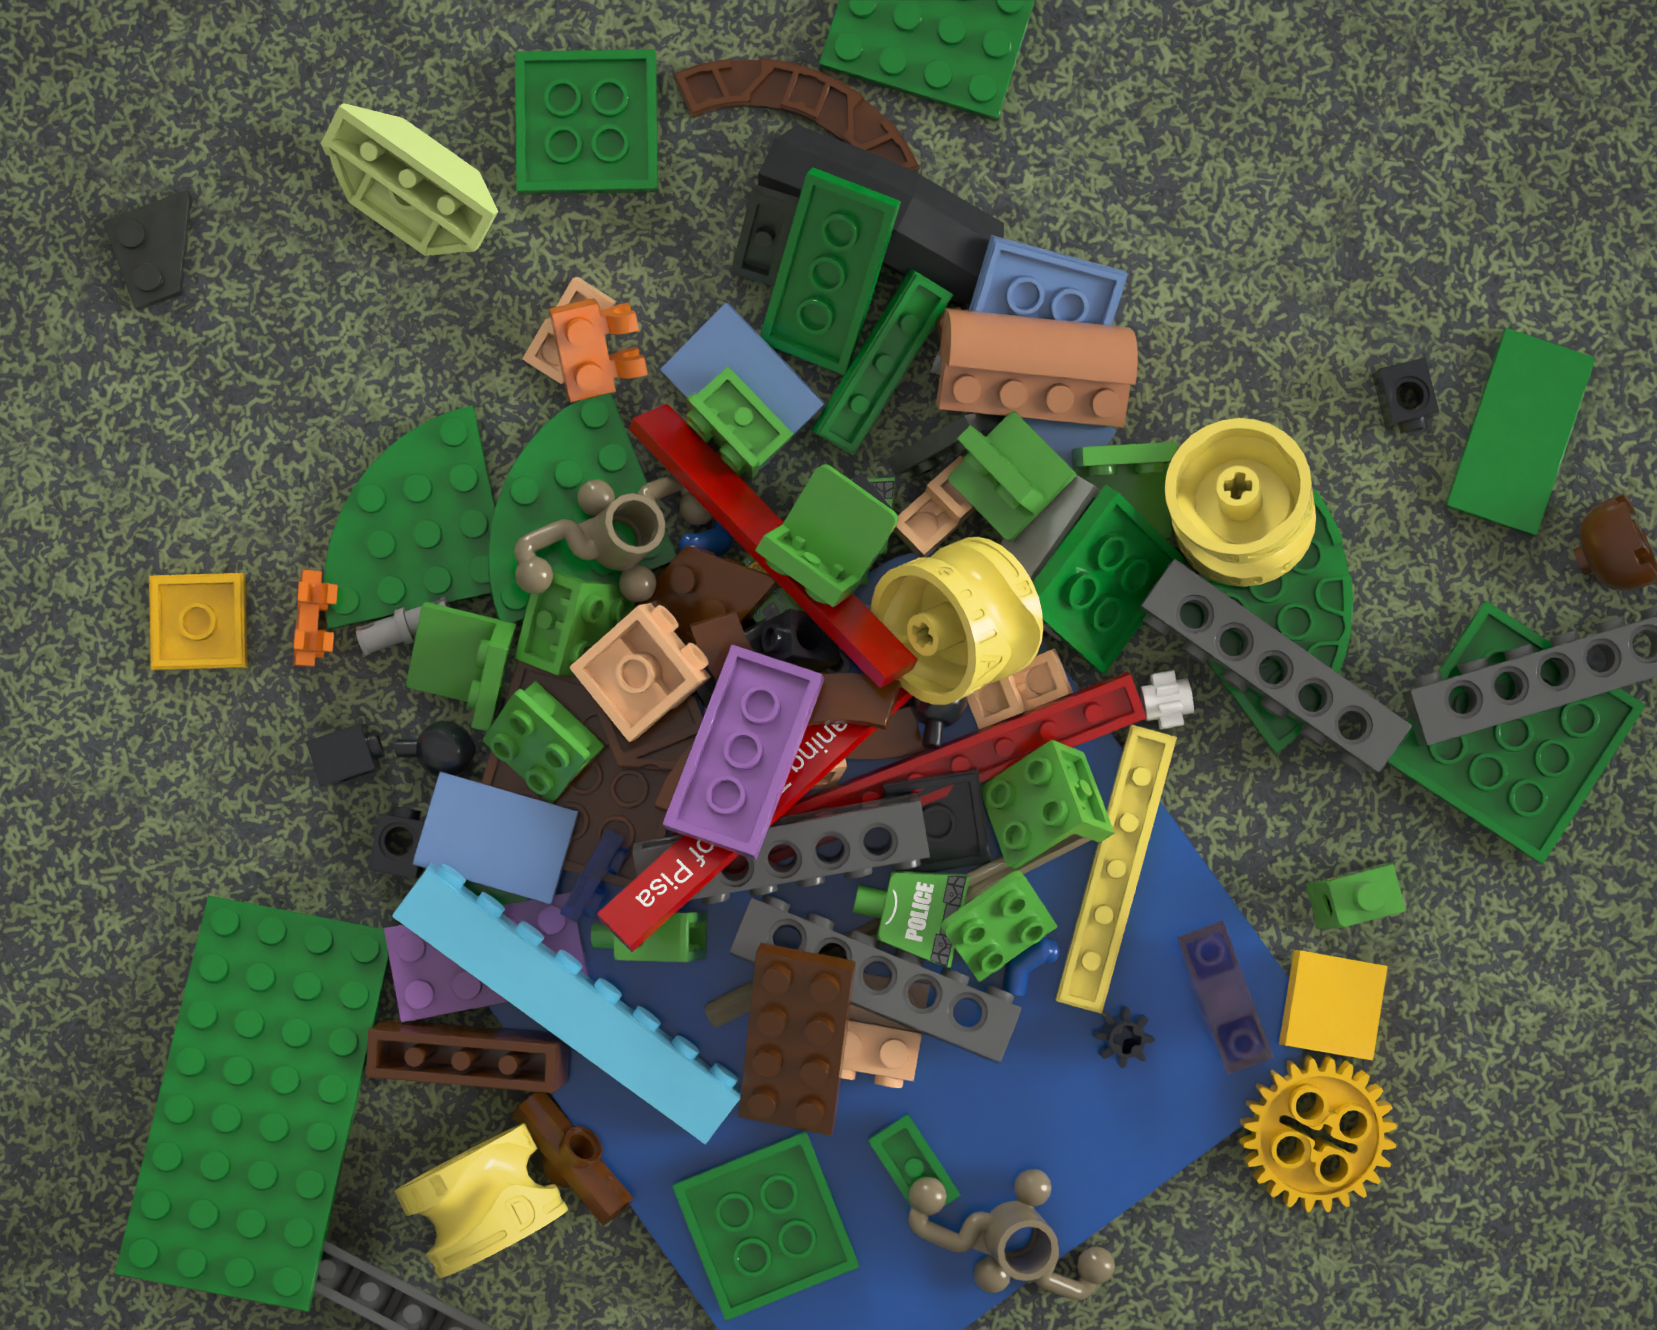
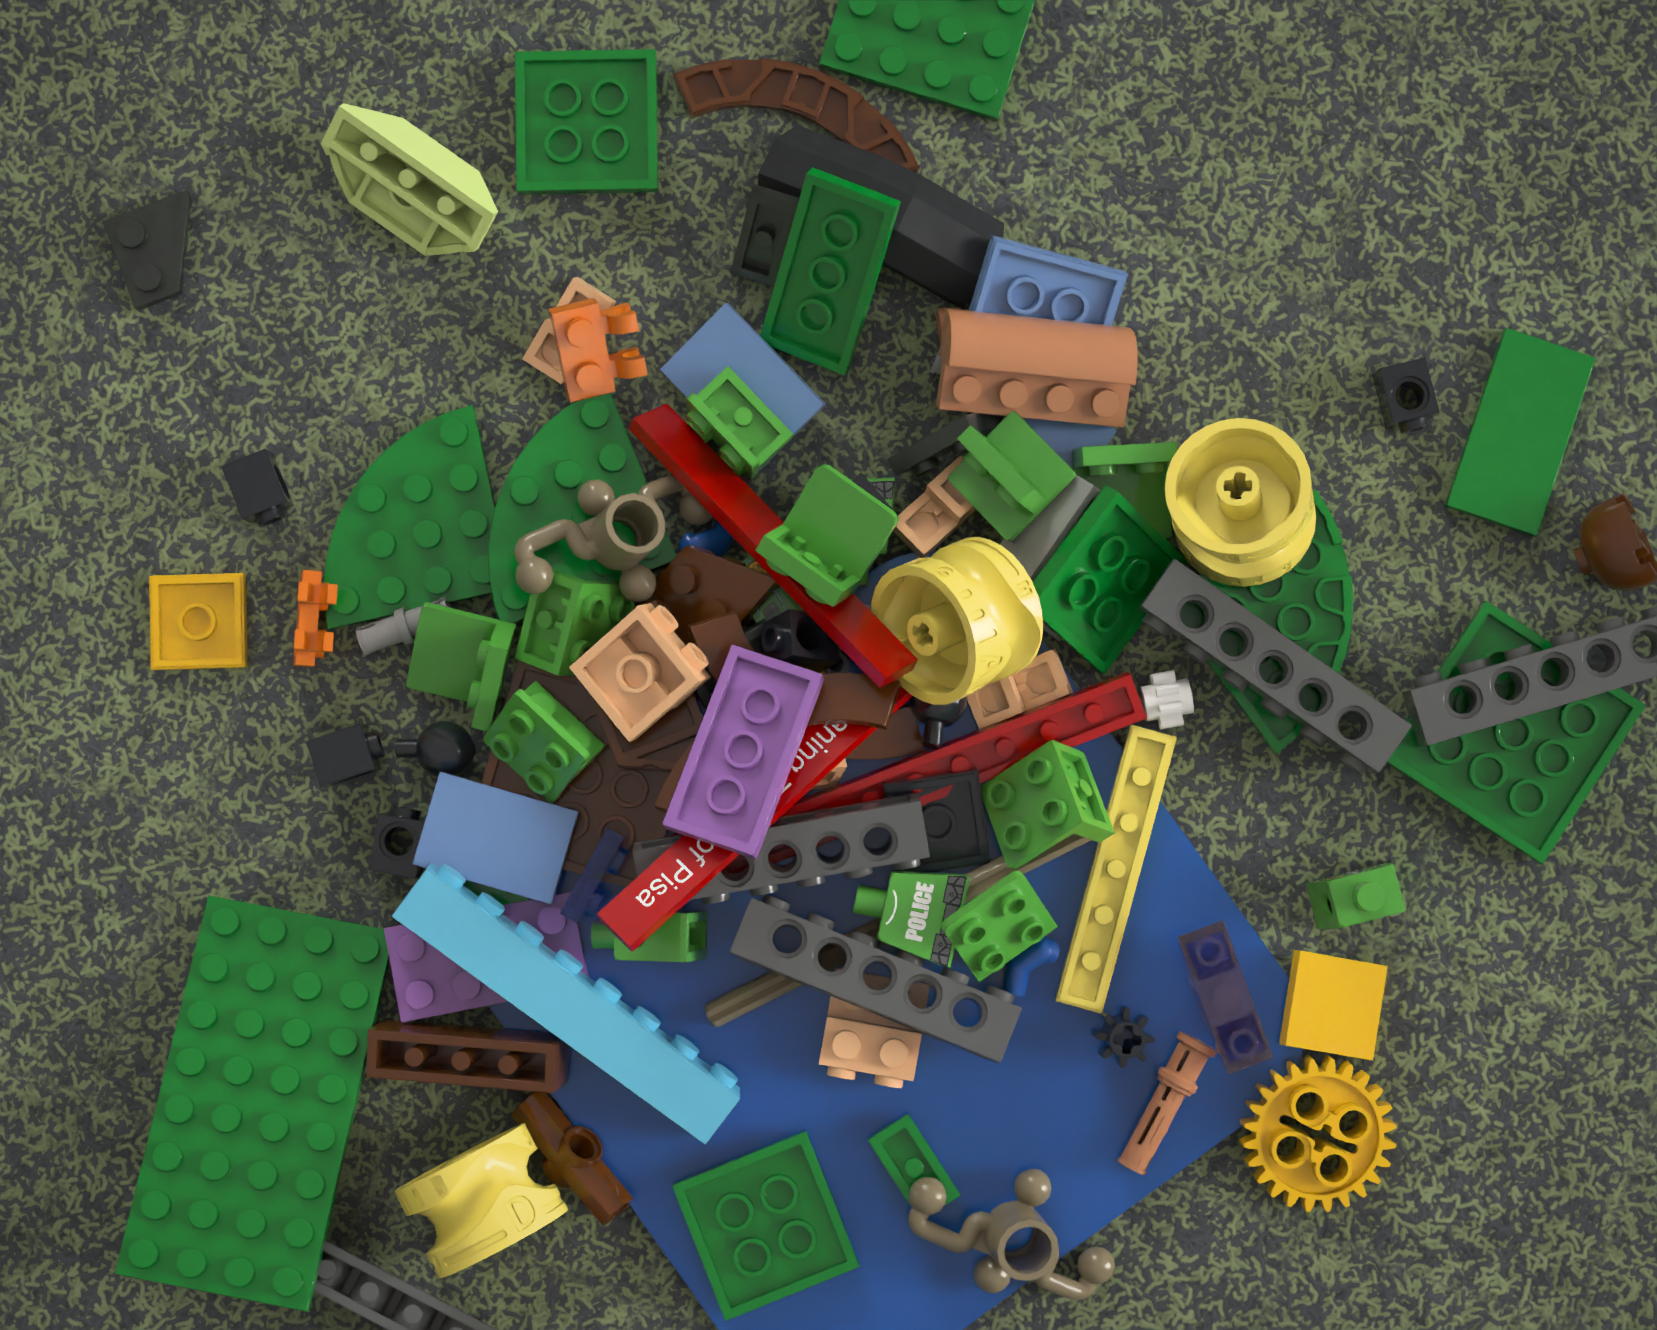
(258, 488): none -> black brick
(796, 1038): reddish brown plate -> none
(882, 362): green tile -> none
(1175, 1083): none -> nougat pin

